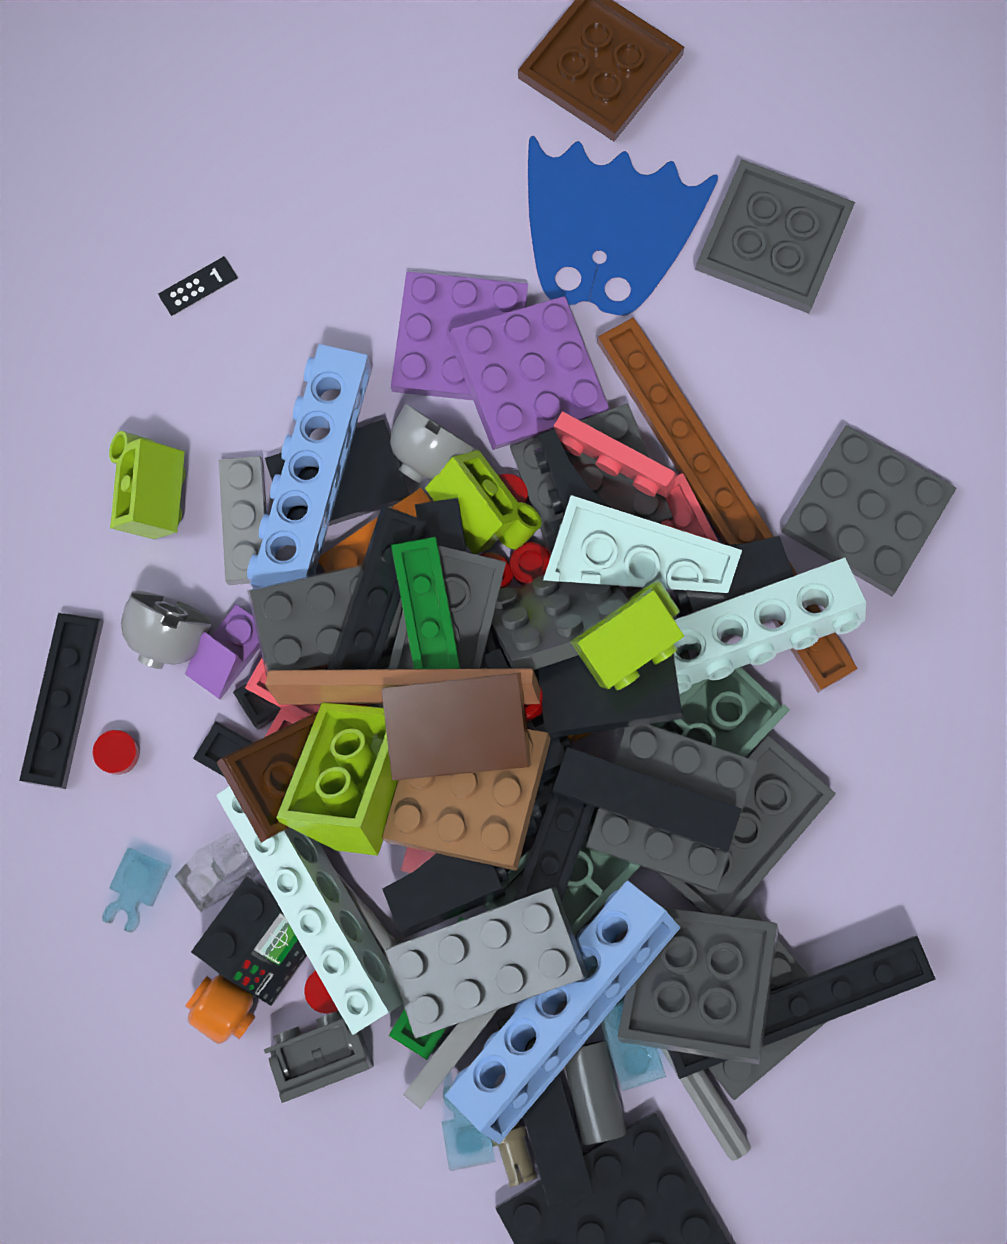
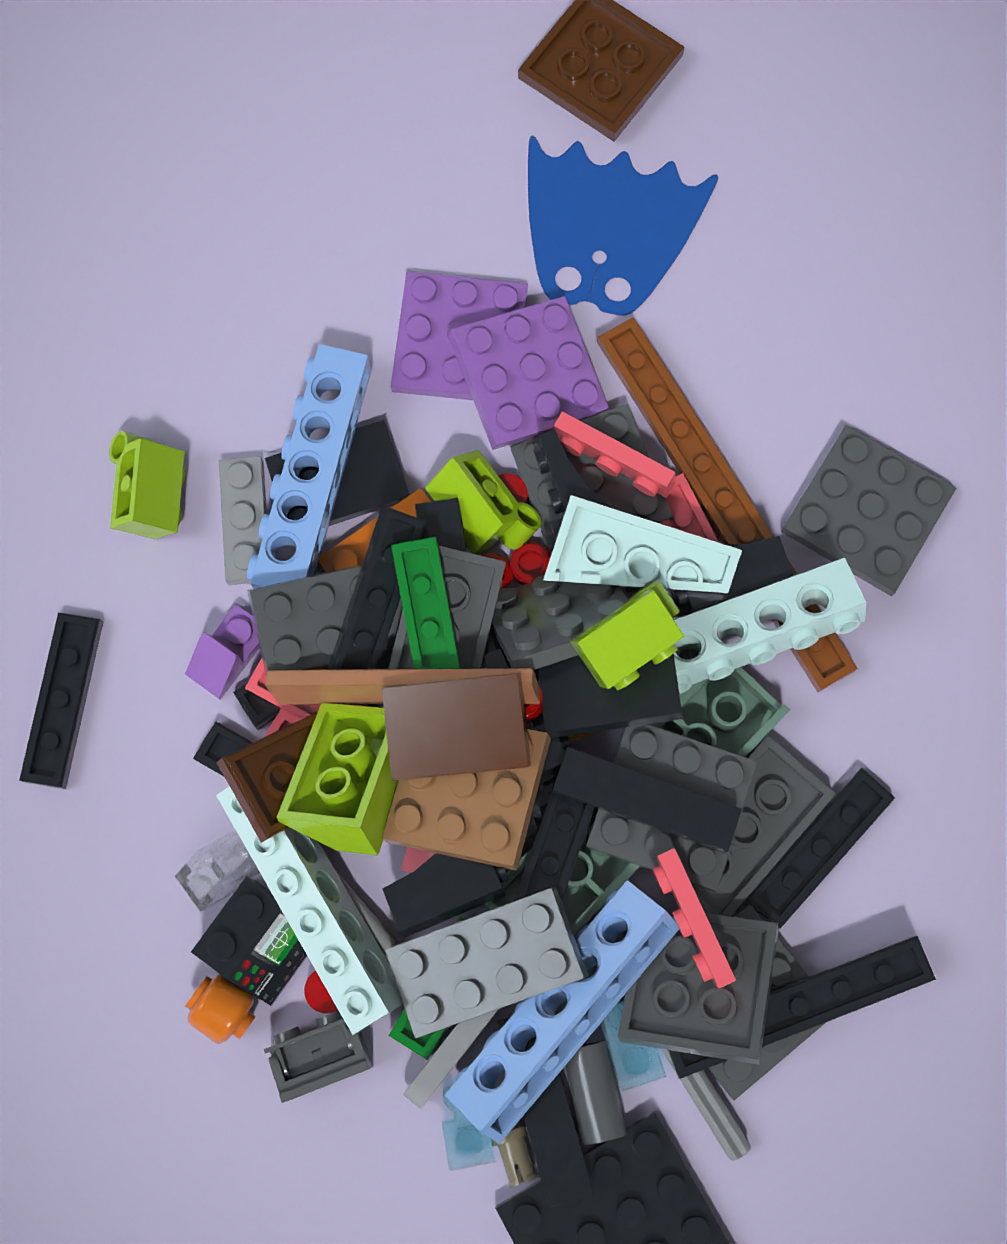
(115, 752): red tile -> none
(137, 881): clear light blue plate -> none
(162, 630): light grey cylinder -> none
(197, 286): black sticker -> none
(423, 444): light grey cylinder -> none
(693, 920): none -> coral plate
(774, 236): dark grey plate -> none
(820, 848): none -> black tile

